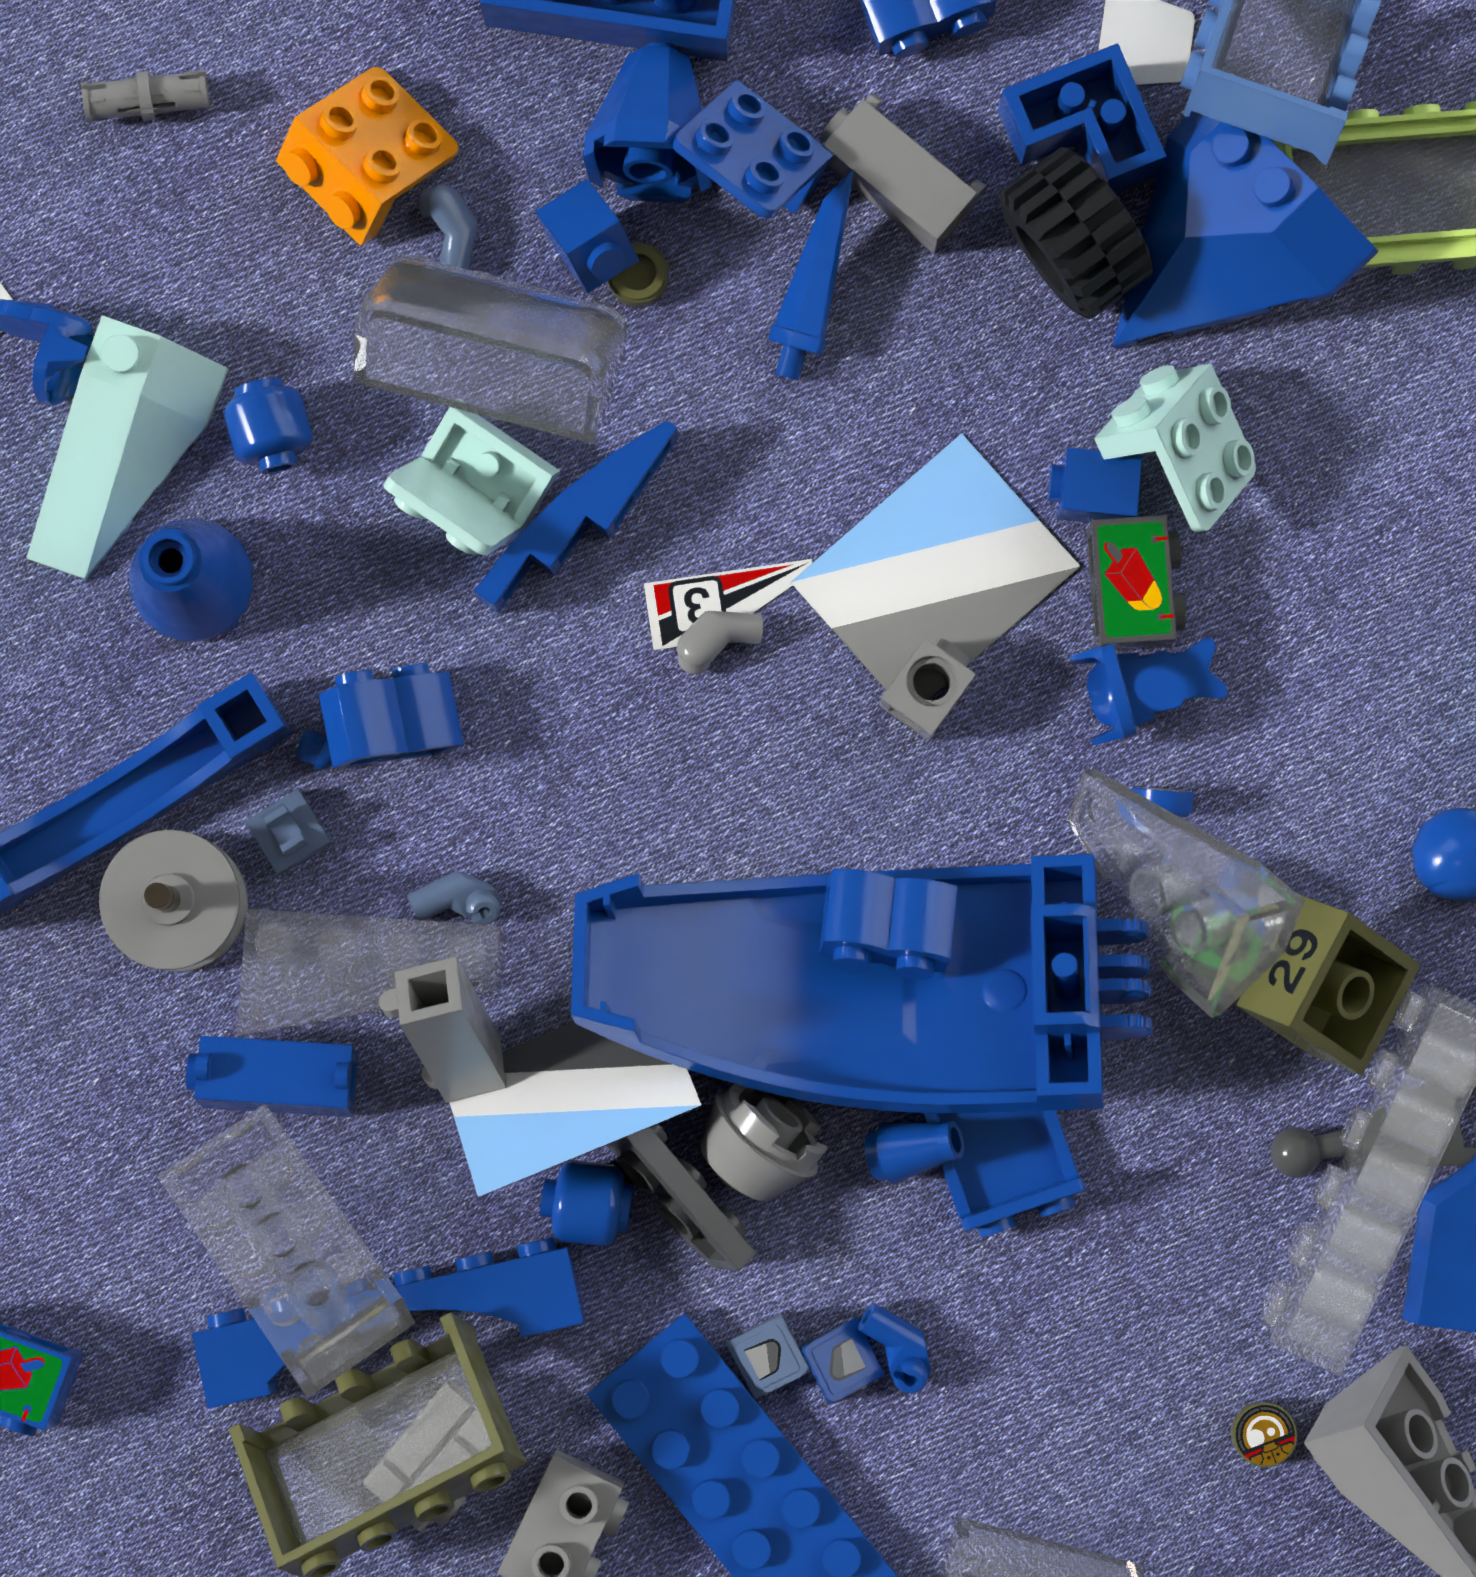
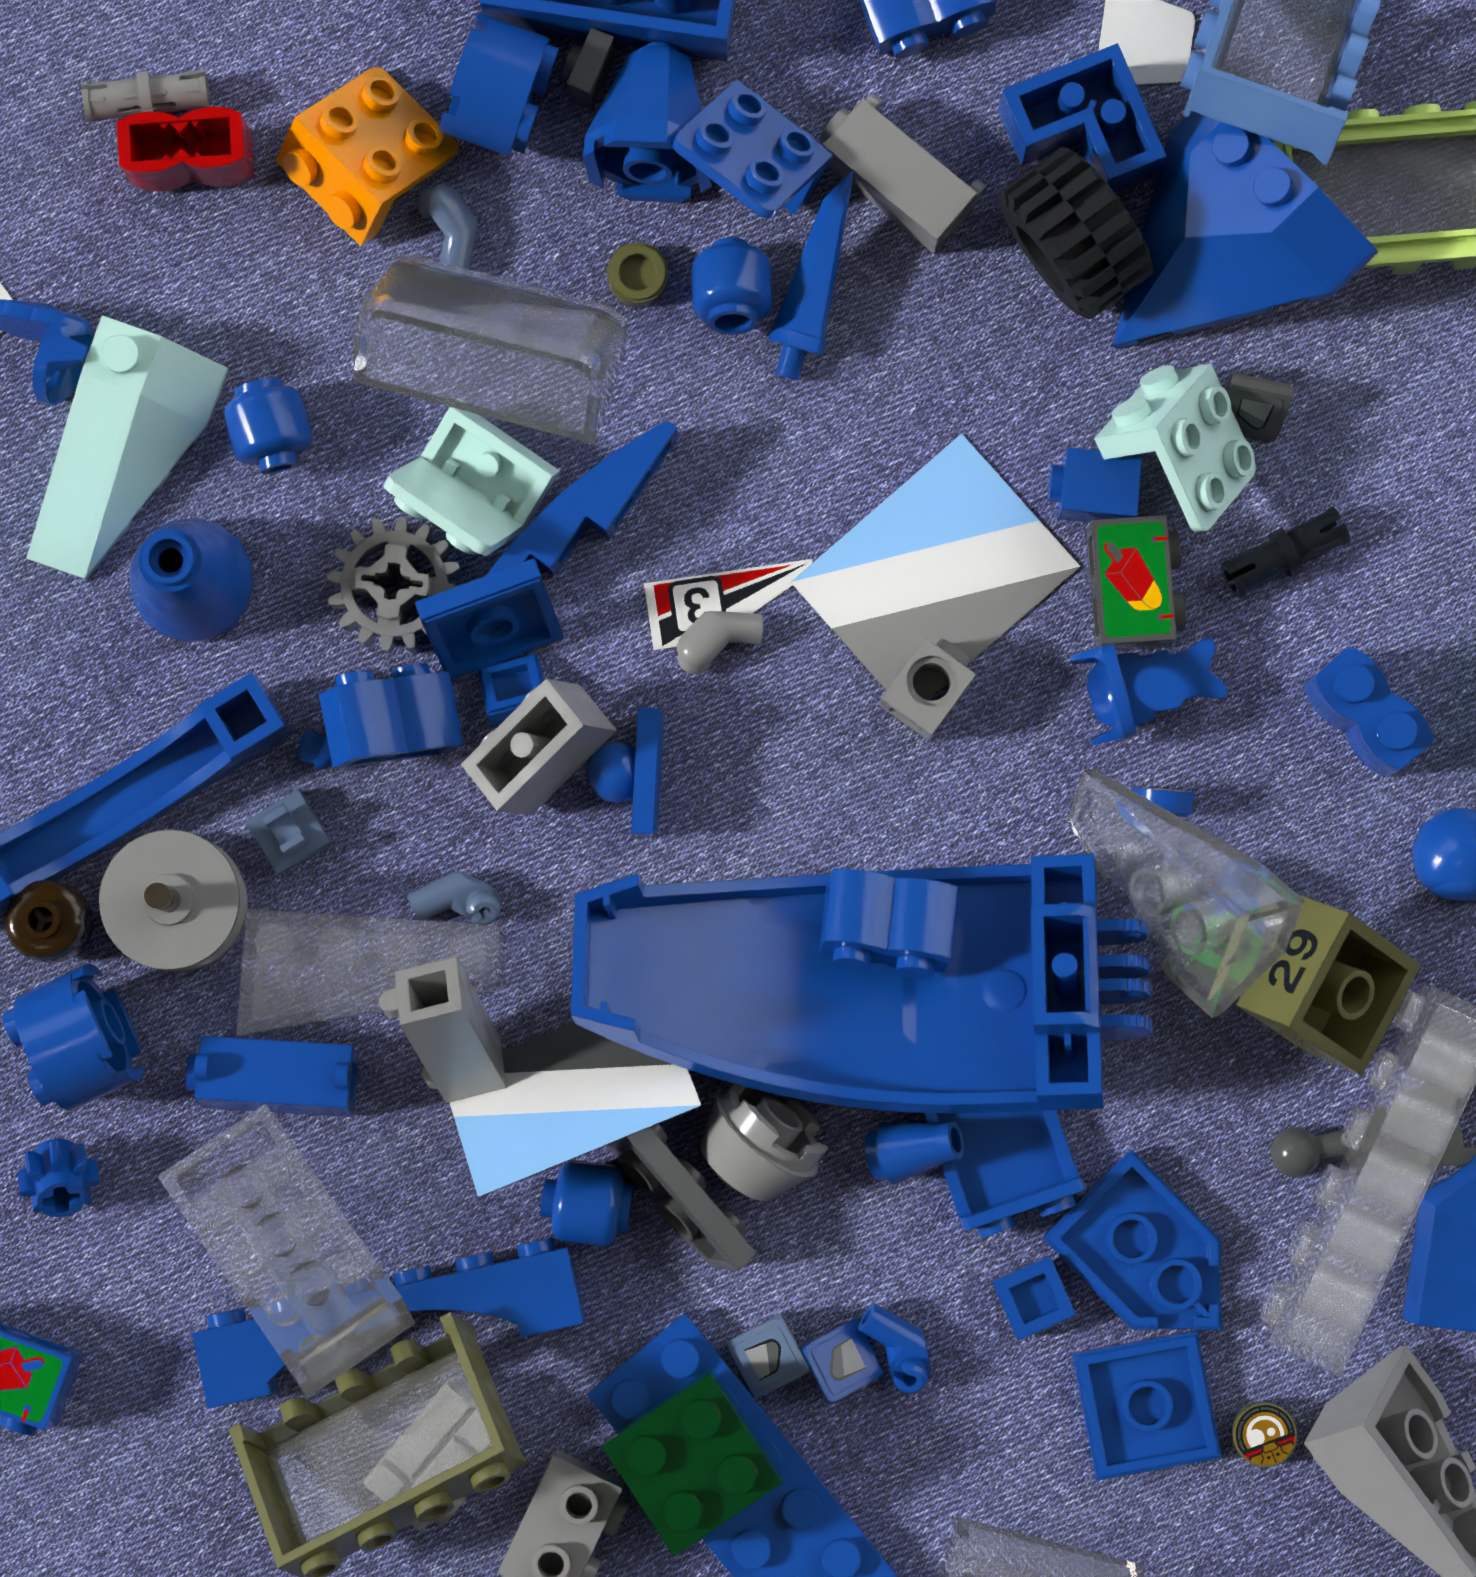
(58, 1177): none -> blue gear
(70, 920): none -> dark brown head
(74, 1039): none -> blue brick
(200, 146): none -> red brick
(397, 558): none -> light grey gear
(490, 619): none -> blue tile
(496, 84): none -> blue brick
(508, 684): none -> blue slope
(538, 747): none -> light grey brick
(587, 235): blue brick -> none
(589, 67): none -> dark grey plate
(626, 772): none -> blue tile
(692, 1461): none -> dark green brick
(731, 286): none -> blue head
(1033, 1297): none -> blue plate
(1142, 1250): none -> blue tile
(1146, 1405): none -> blue tile
(1259, 405): none -> dark grey slope
(1285, 552): none -> black pin
(1379, 726): none -> blue brick

